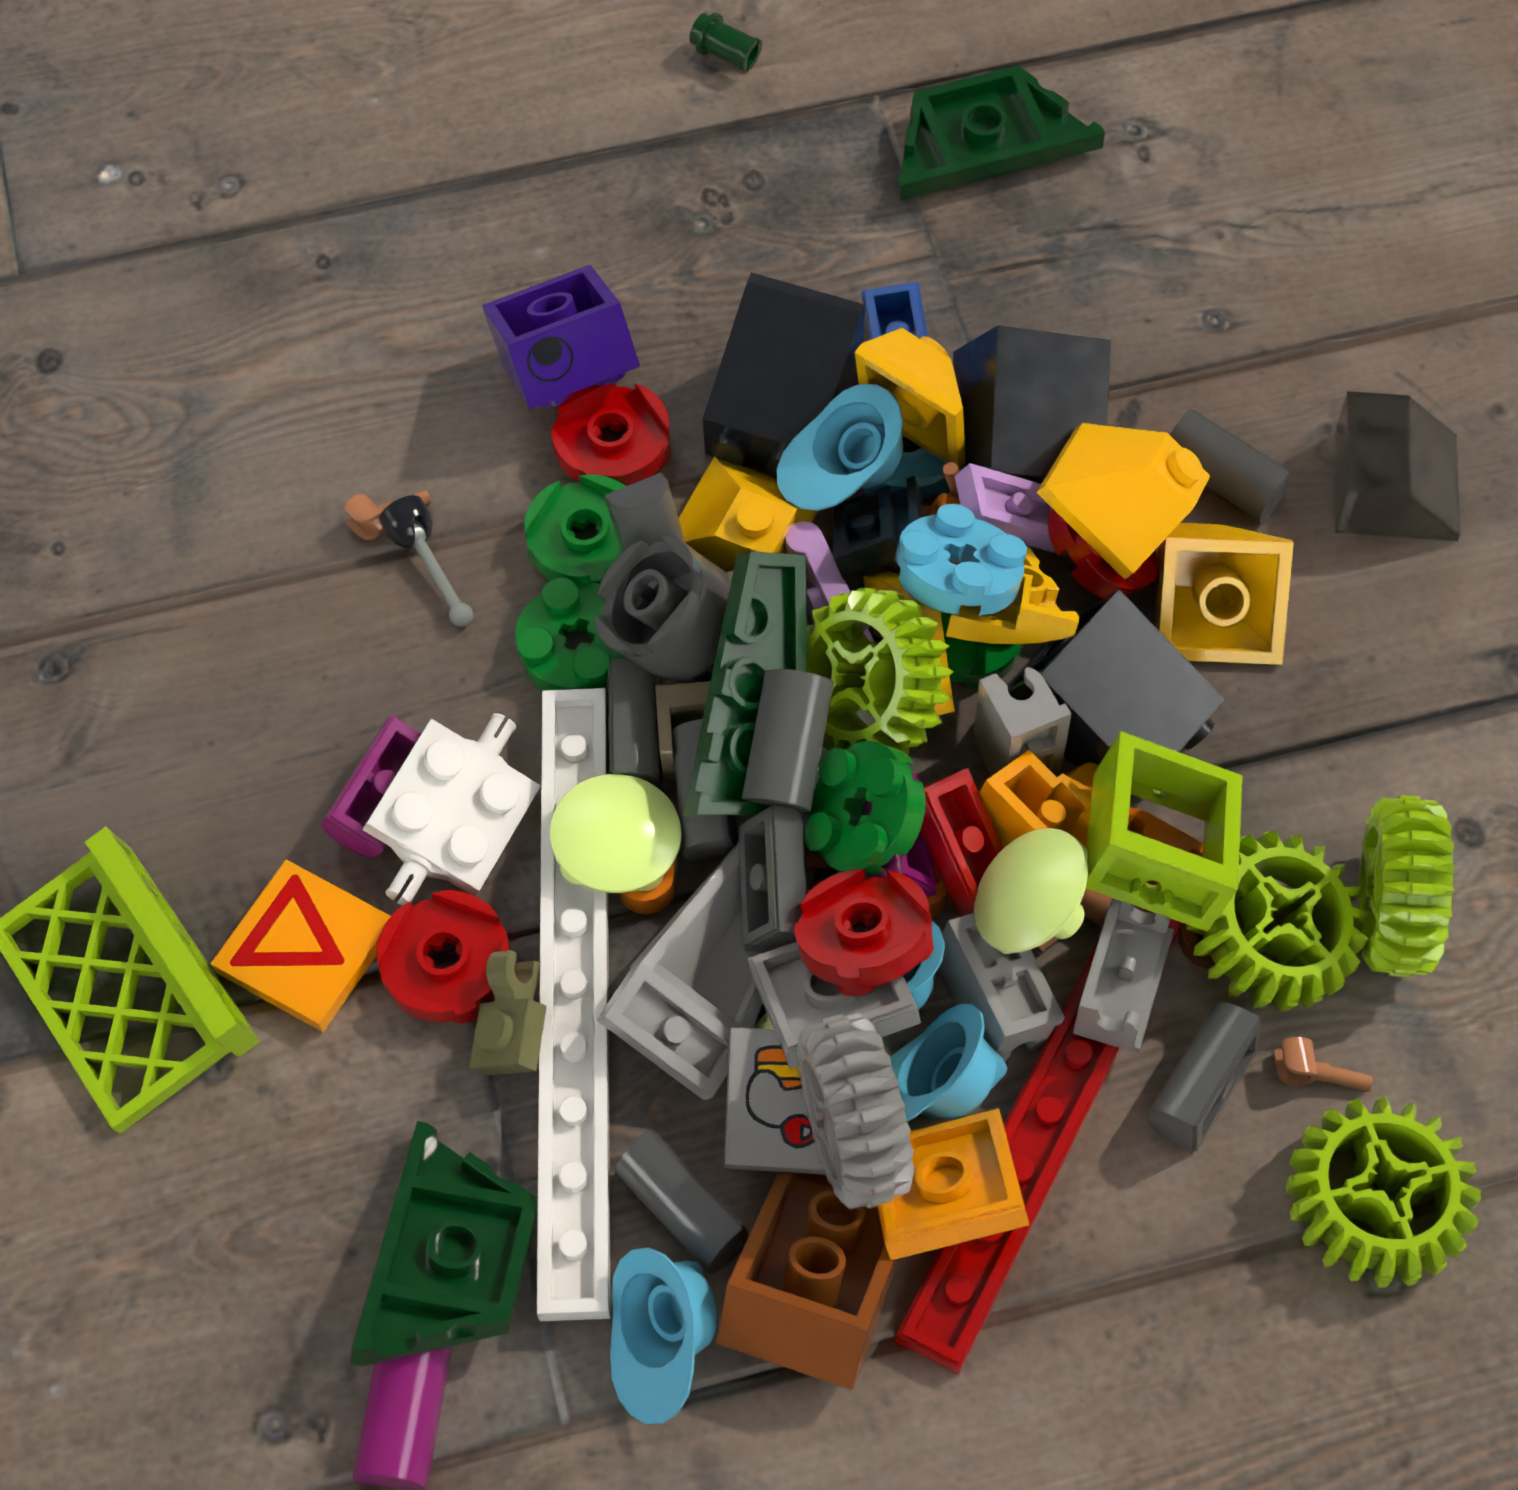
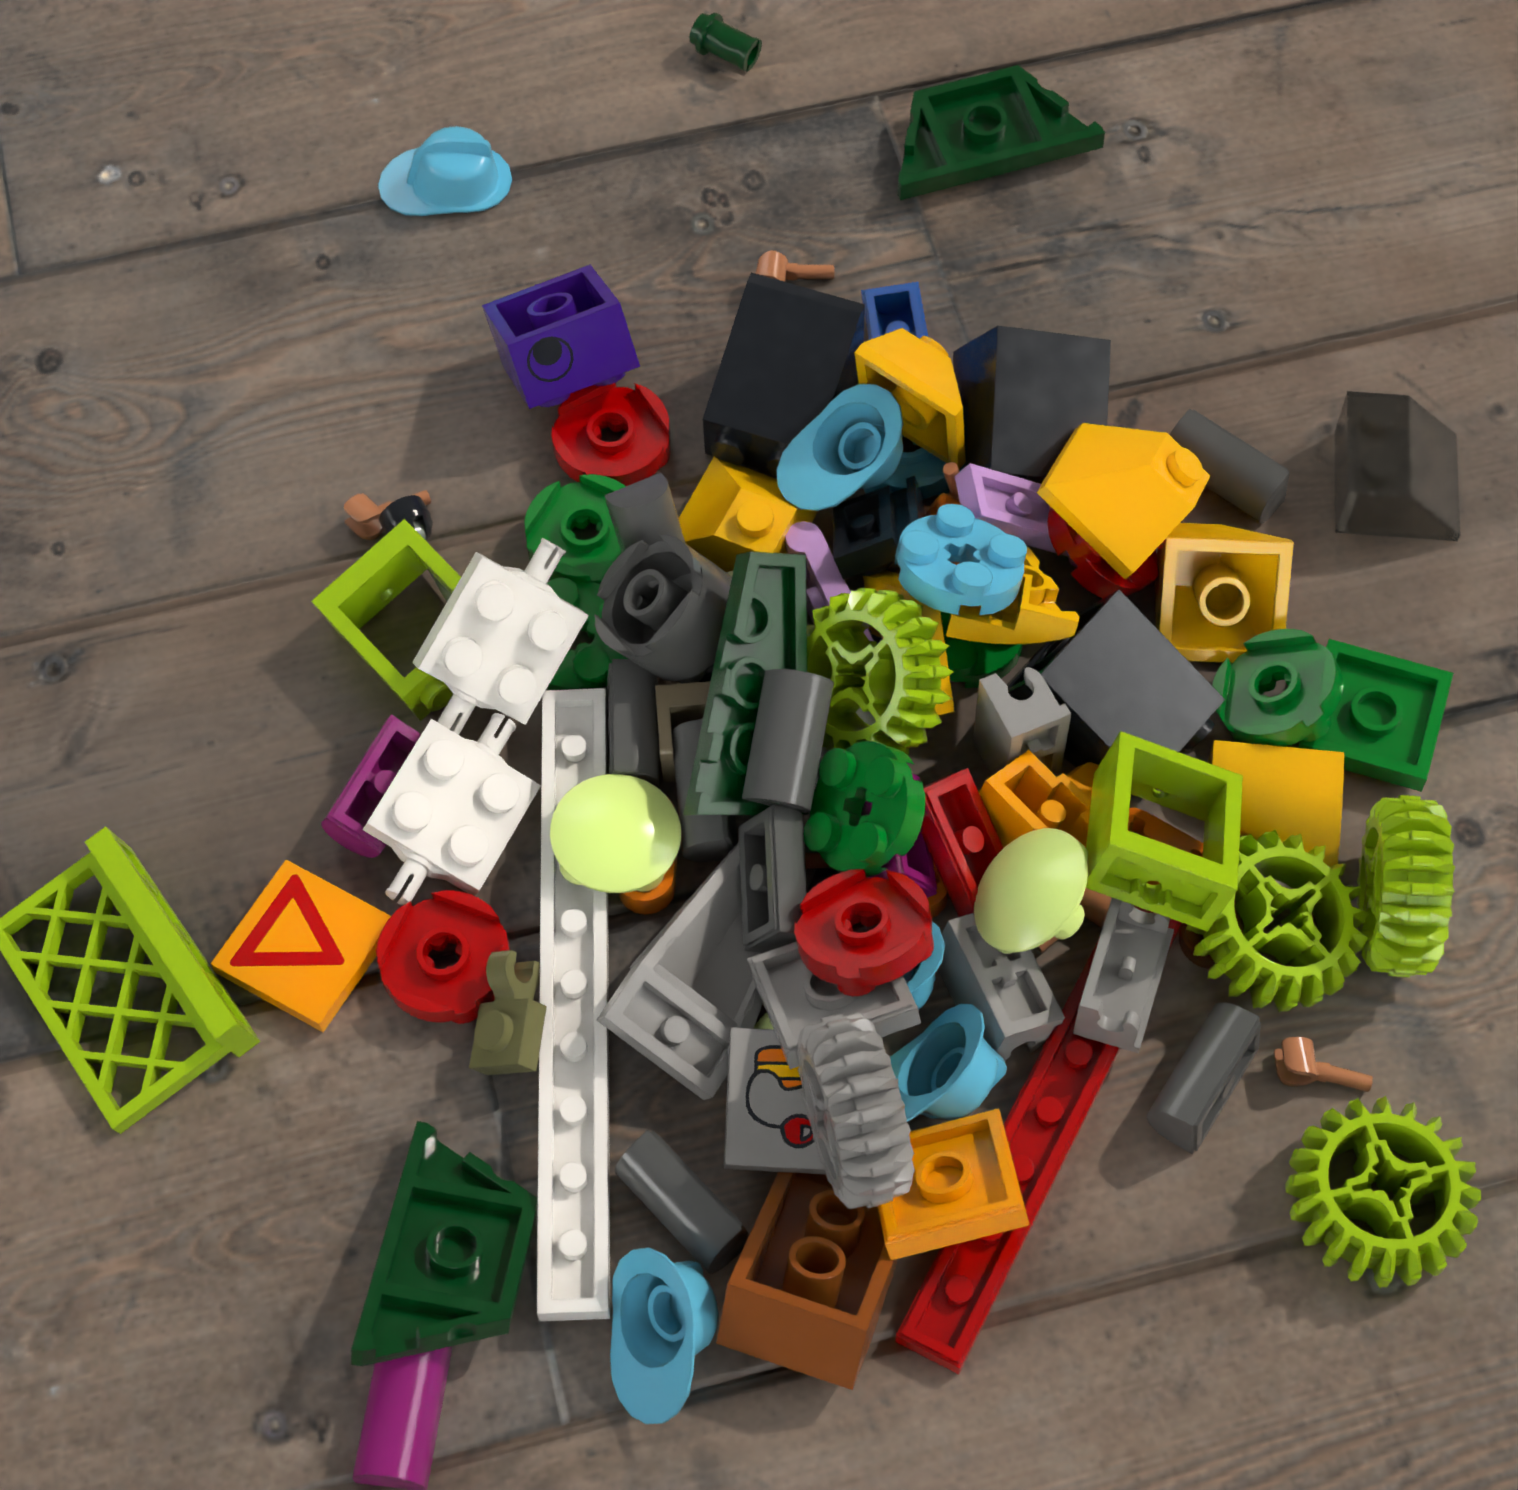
(372, 585): none -> lime window
(446, 175): none -> medium azure piece
(500, 637): none -> white plate
(776, 266): none -> nougat hand
(1288, 792): none -> yellow slope
(1296, 713): none -> green plate
(1385, 715): none -> green plate

